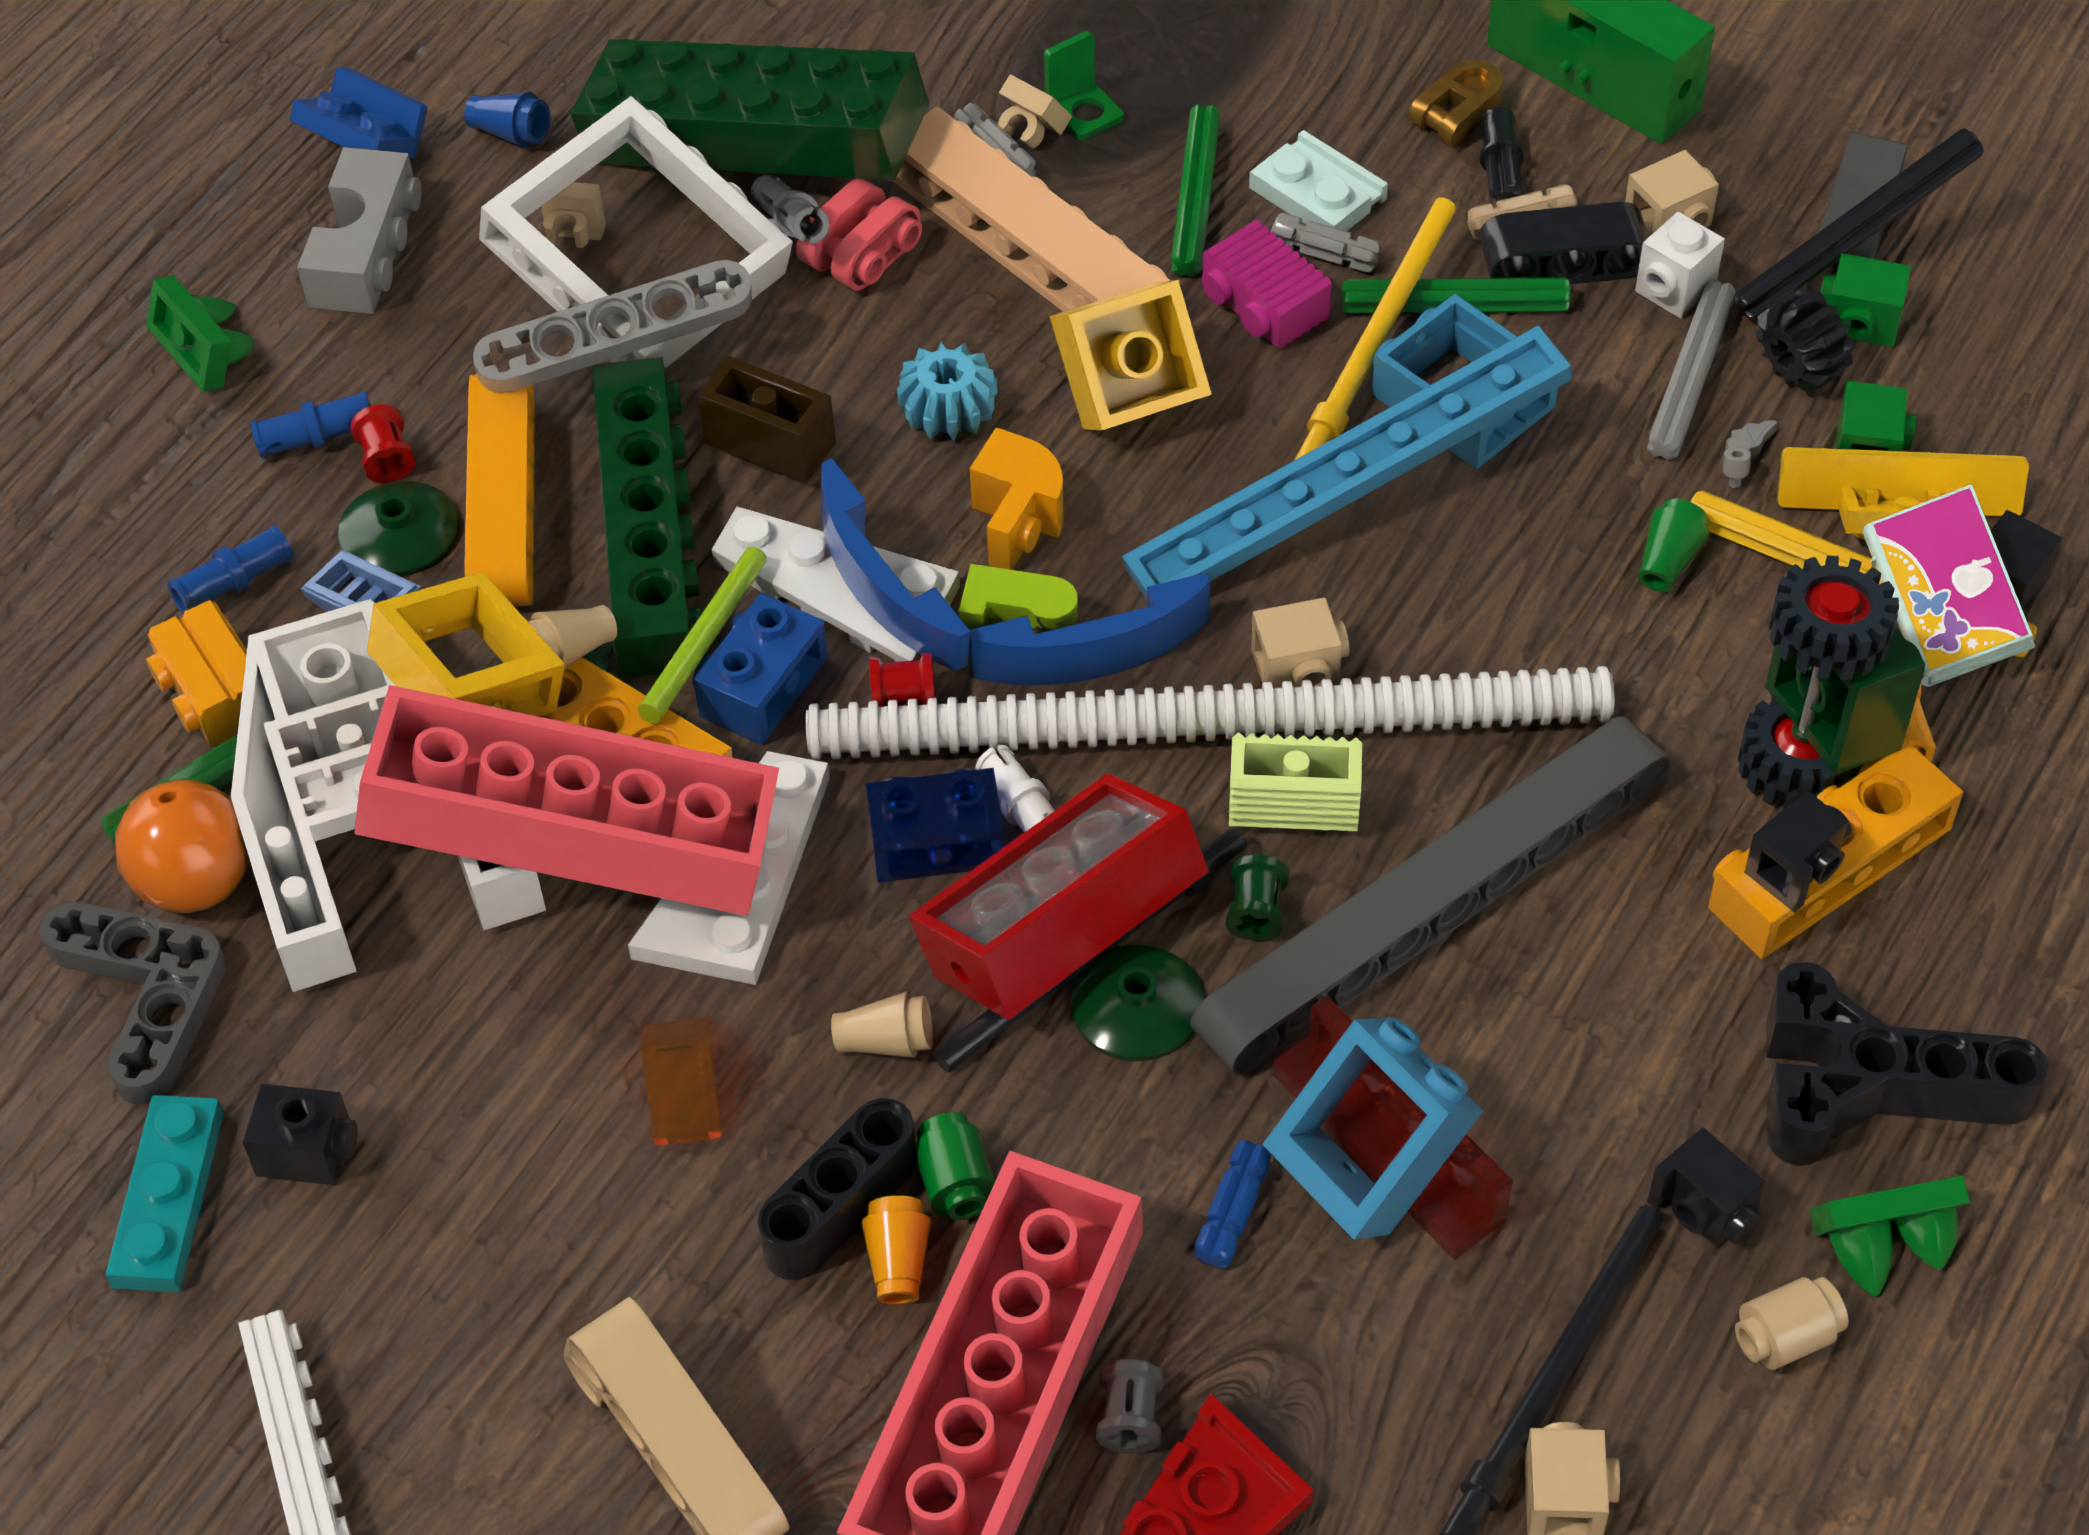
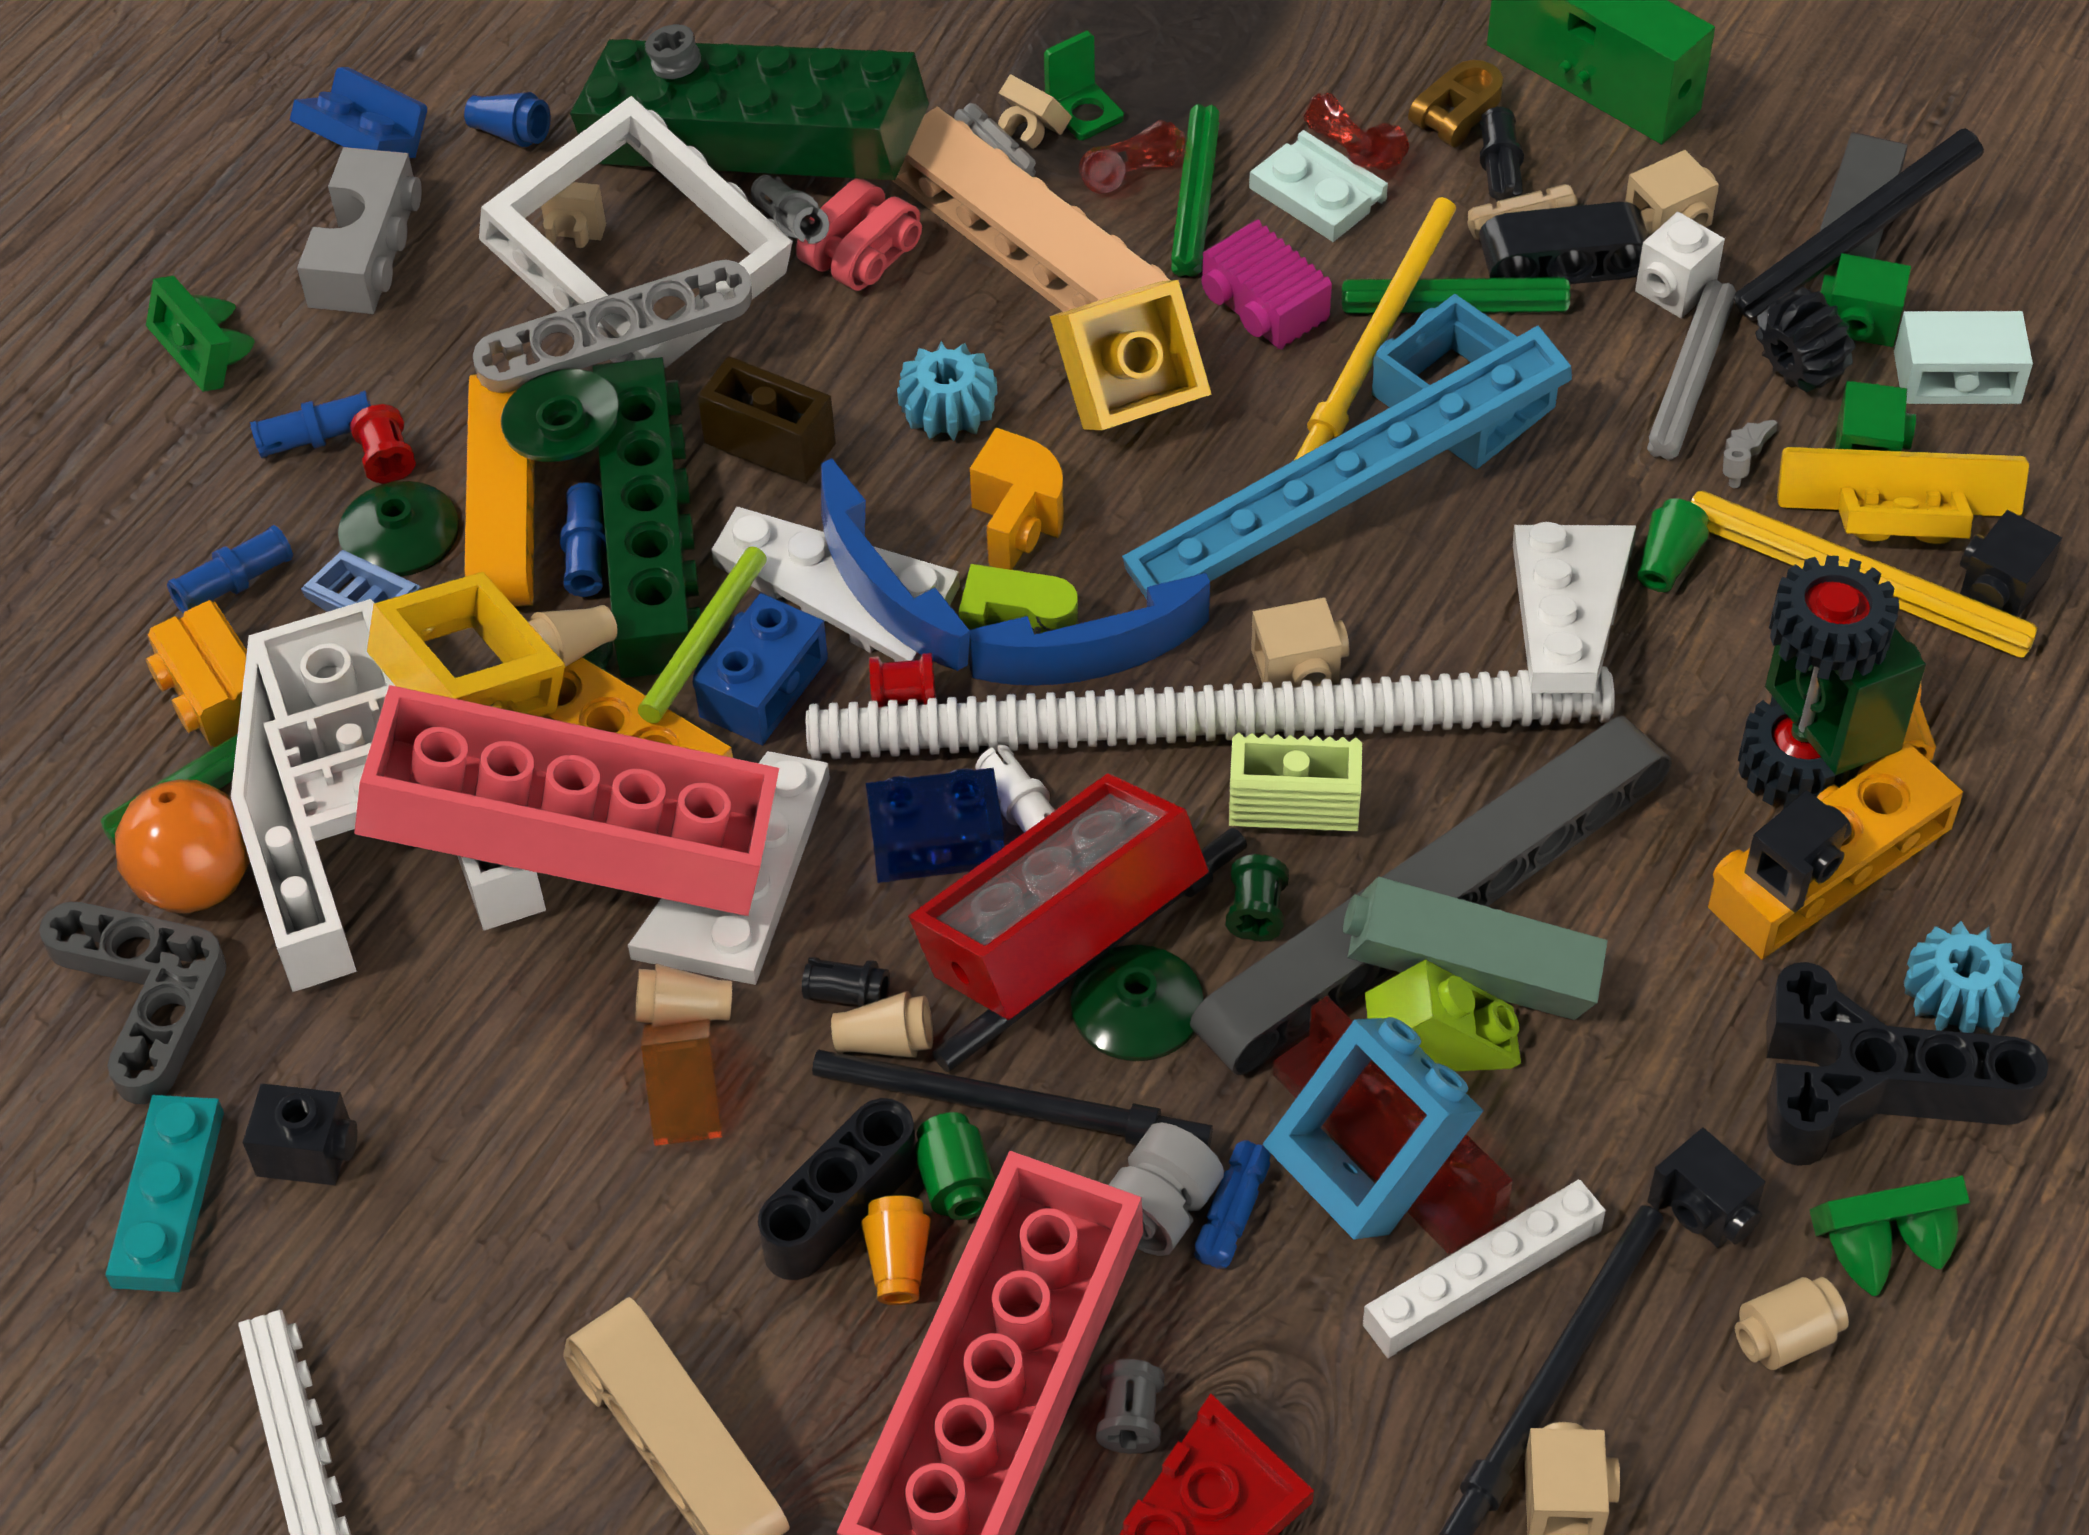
(560, 415): none -> dark green dish
(583, 540): none -> blue pin
(673, 51): none -> dark grey bush
(678, 996): none -> tan cone
(845, 982): none -> black pin
(1130, 1123): none -> black bar
(1156, 146): none -> clear red piece
(1173, 1177): none -> light grey wheel
(1328, 243): light grey axle -> none
(1383, 143): none -> clear red piece
(1451, 1016): none -> lime slope
(1483, 1268): none -> white piece
(1487, 947): none -> sand green brick
(1569, 599): none -> white wing
(1949, 585): piece -> none
(1963, 357): none -> light aqua brick
(1963, 979): none -> medium azure gear

